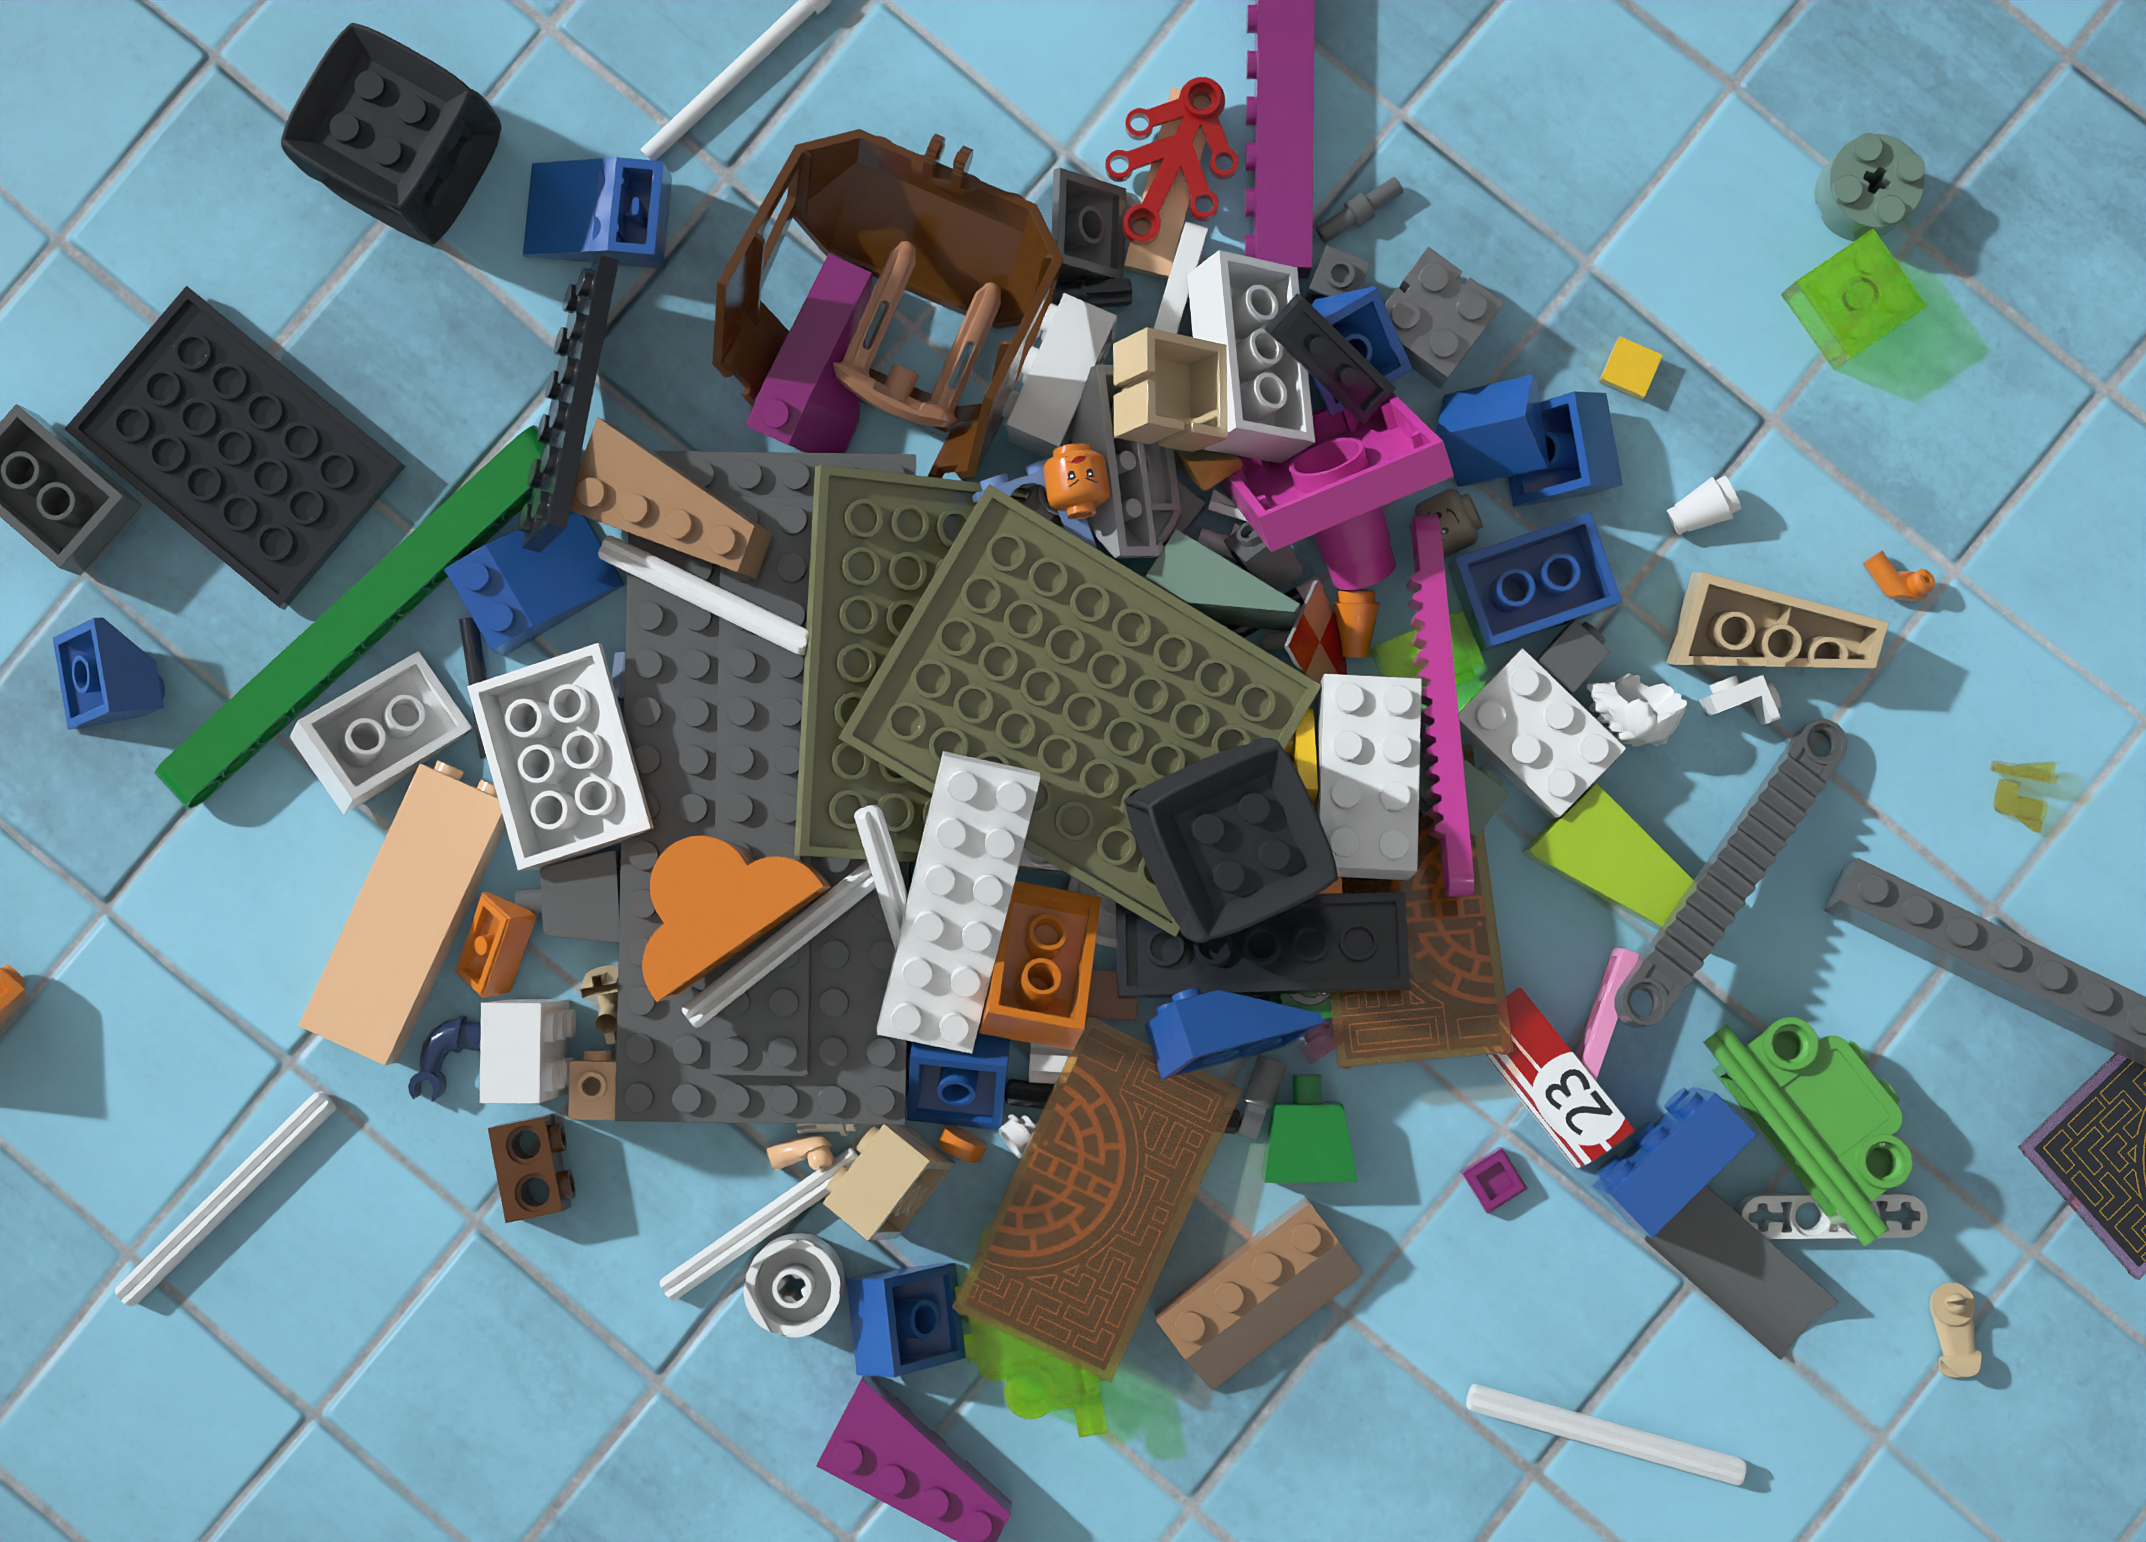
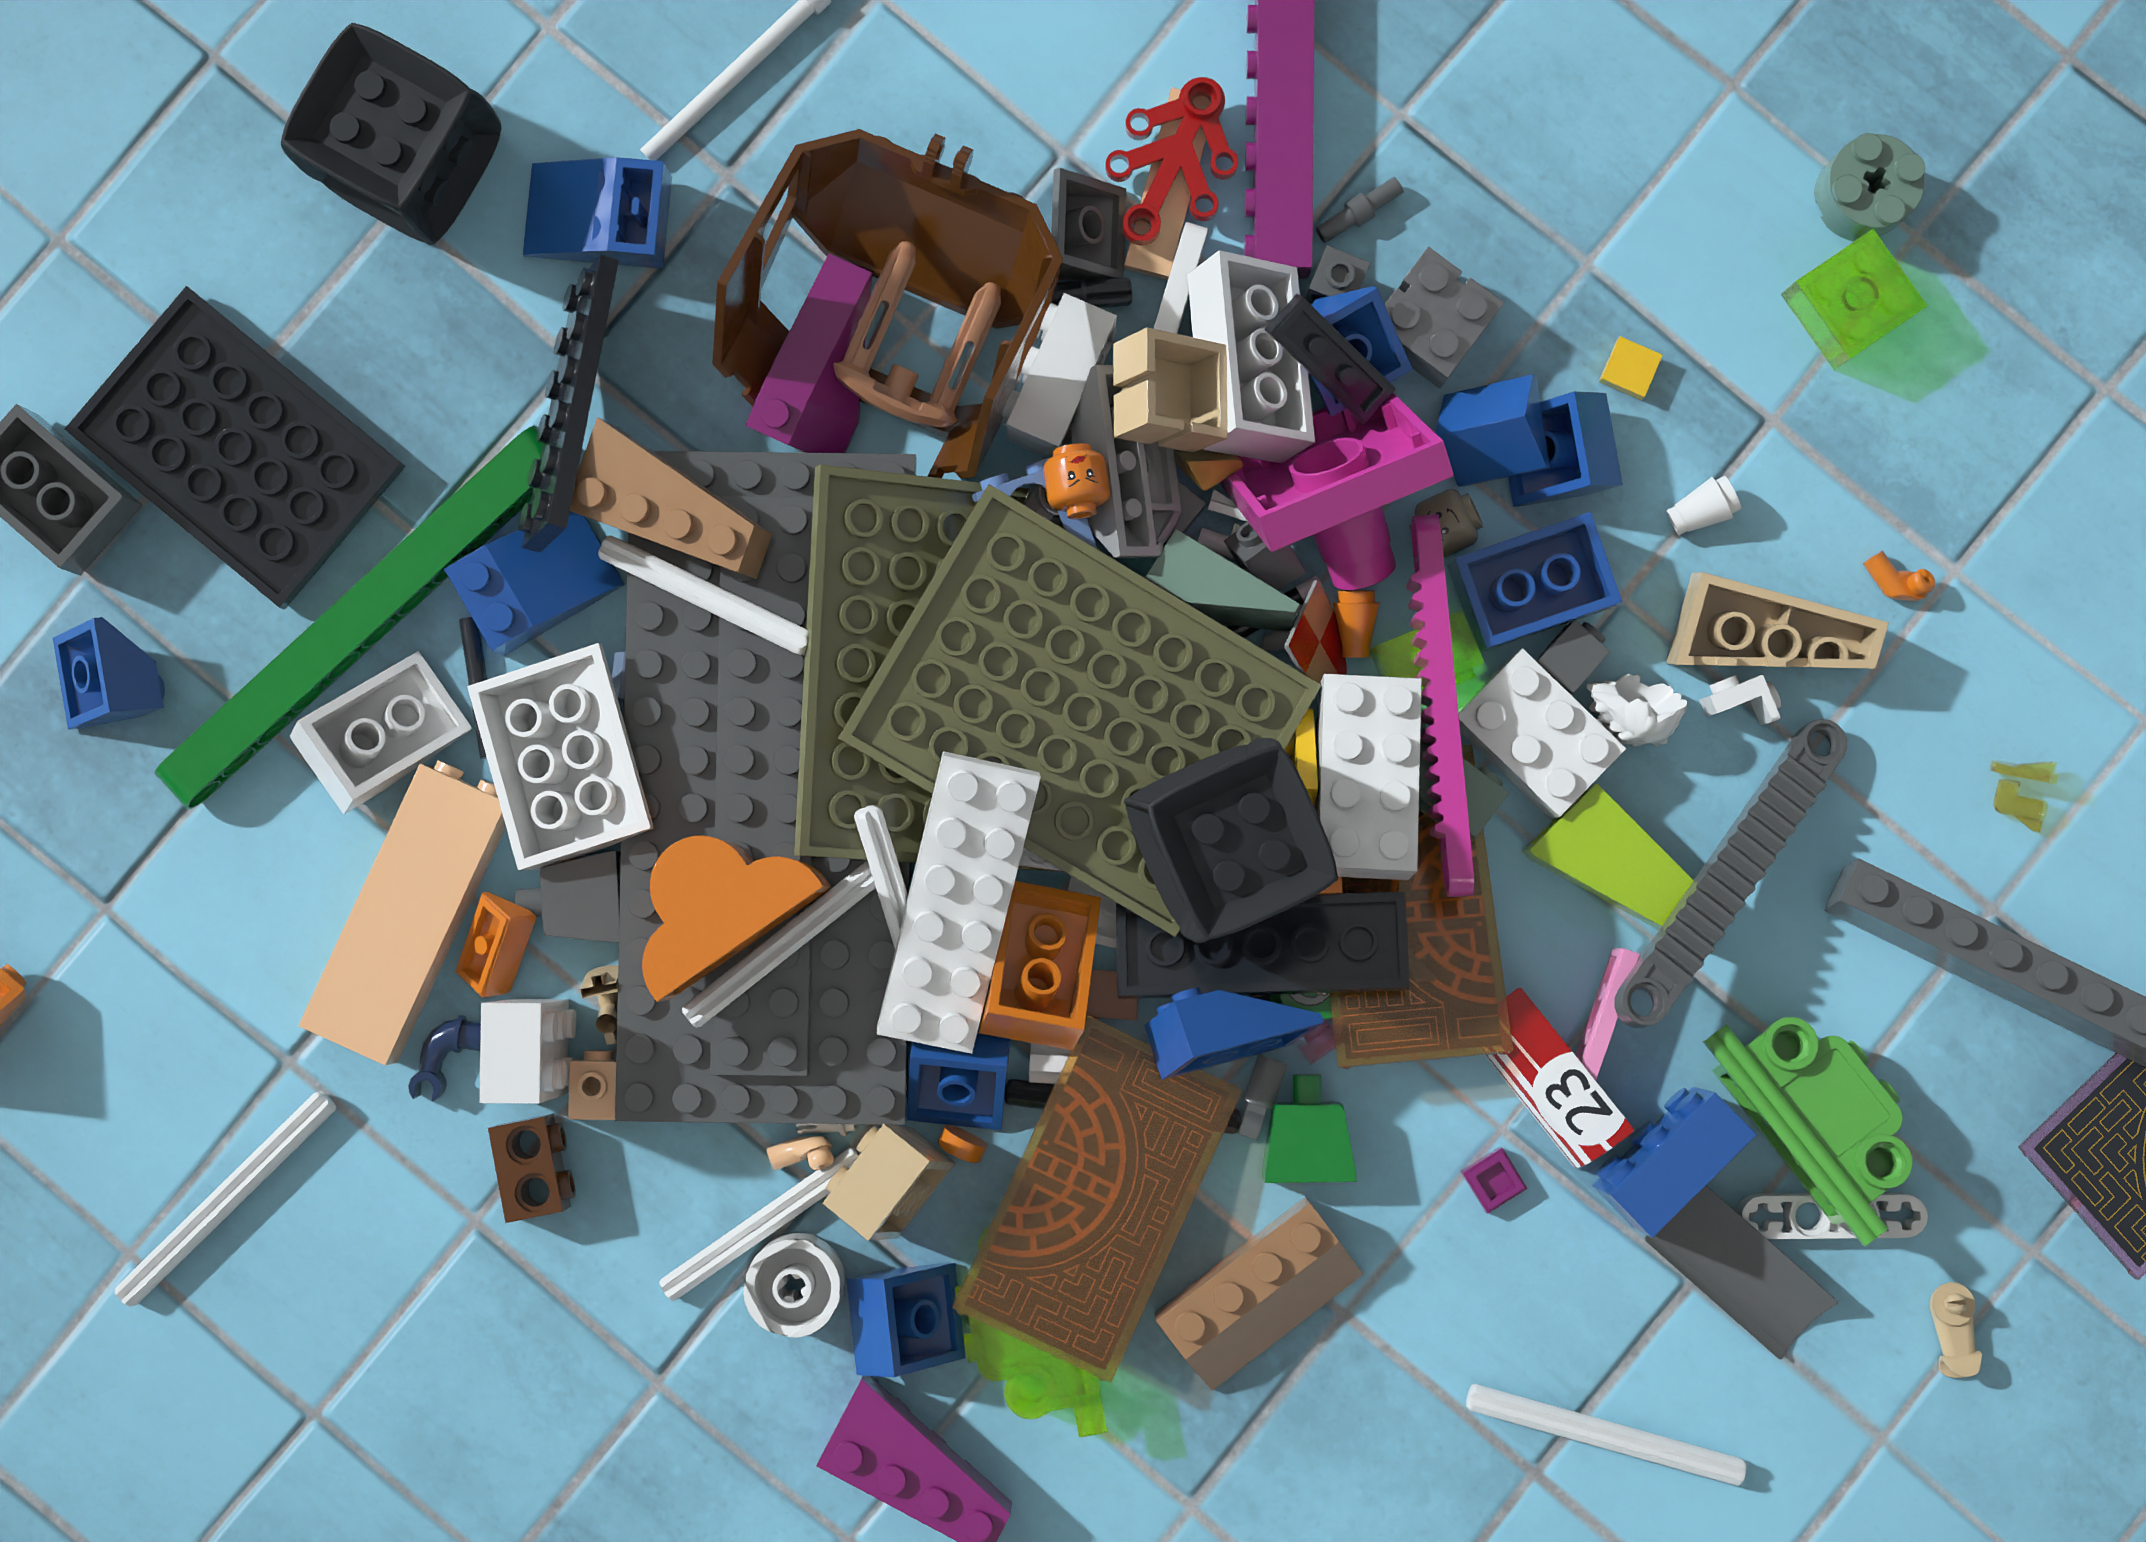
(1017, 1133): white plate -> none

